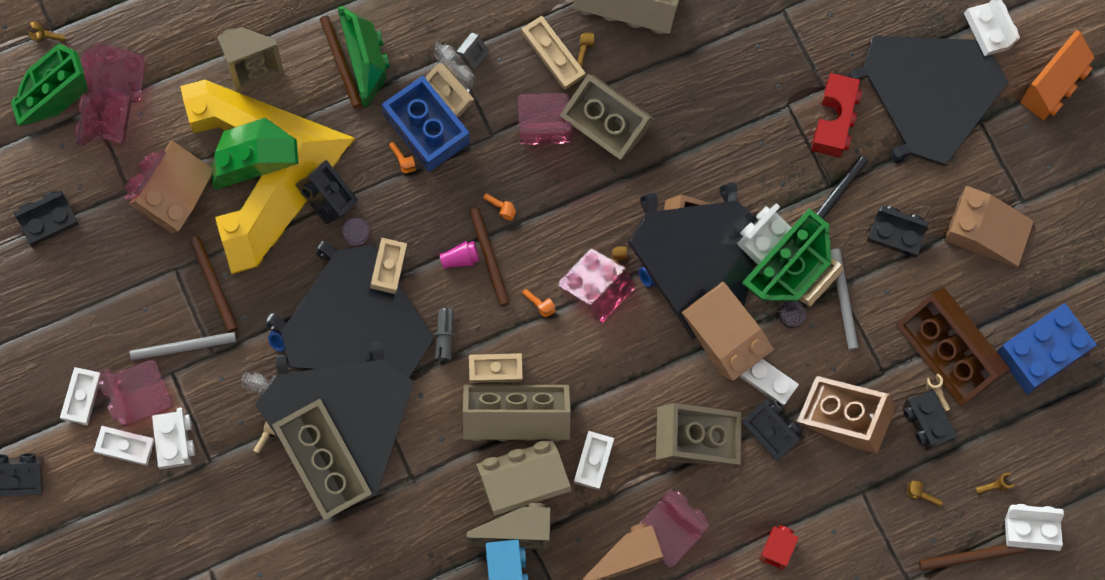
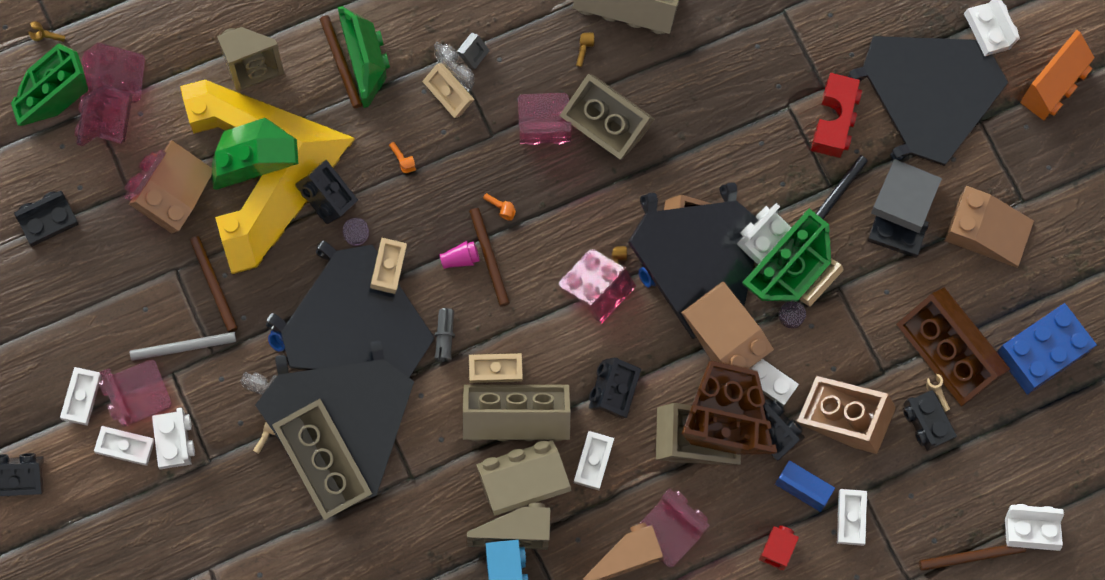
(426, 123): blue brick -> none
(545, 308): orange hand -> none
(553, 52): tan plate -> none
(614, 387): none -> black bracket
(729, 412): none -> reddish brown wedge
(805, 486): none -> blue panel
(845, 304): light grey bar -> none
(851, 517): none -> white plate
(906, 196): none -> dark grey tile
(915, 489): pearl gold hand -> none
(998, 484): pearl gold hand -> none

